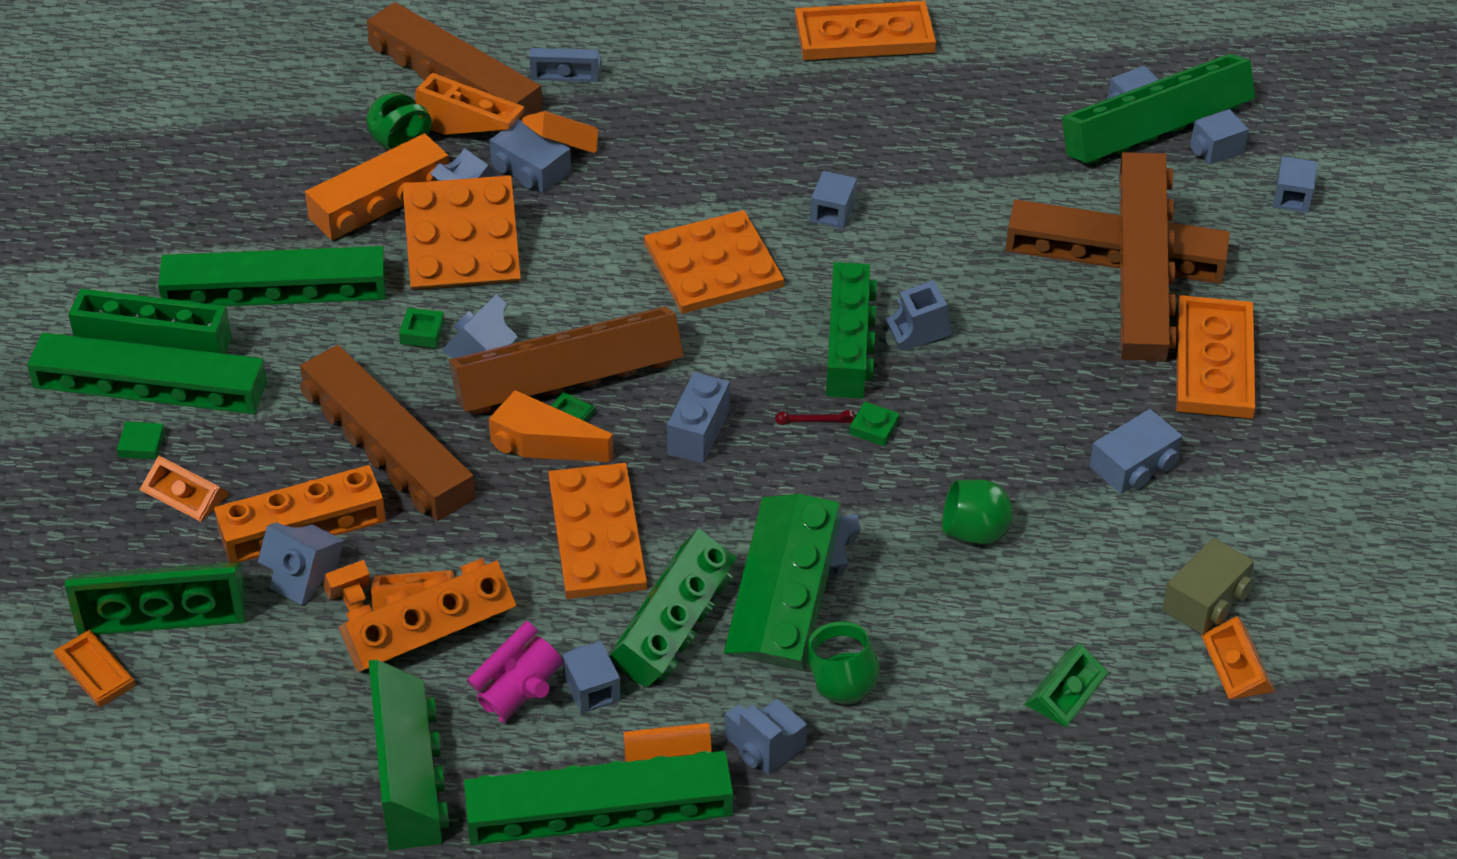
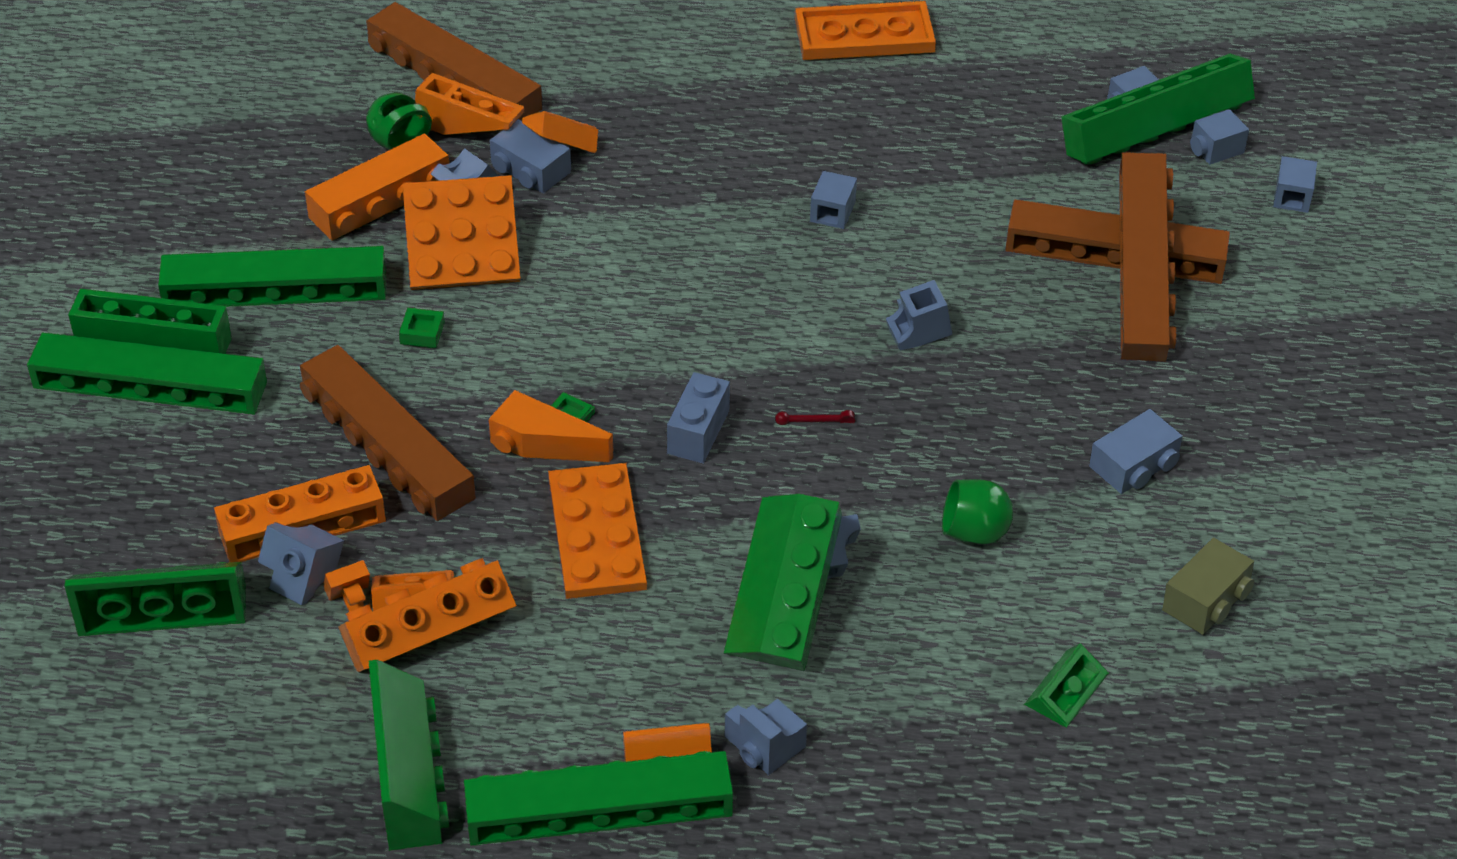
(94, 668): orange tile -> none
(141, 440): green tile -> none
(182, 489): orange slope -> none
(481, 331): sand blue brick -> none
(515, 672): dark pink pin -> none
(564, 64): sand blue panel -> none
(566, 359): dark orange brick -> none
(591, 677): sand blue brick -> none
(672, 609): green brick -> none
(713, 261): orange plate -> none
(844, 676): green helmet -> none
(848, 330): green brick -> none
(874, 423): green plate -> none
(1215, 357): orange plate -> none
(1237, 660): orange slope -> none

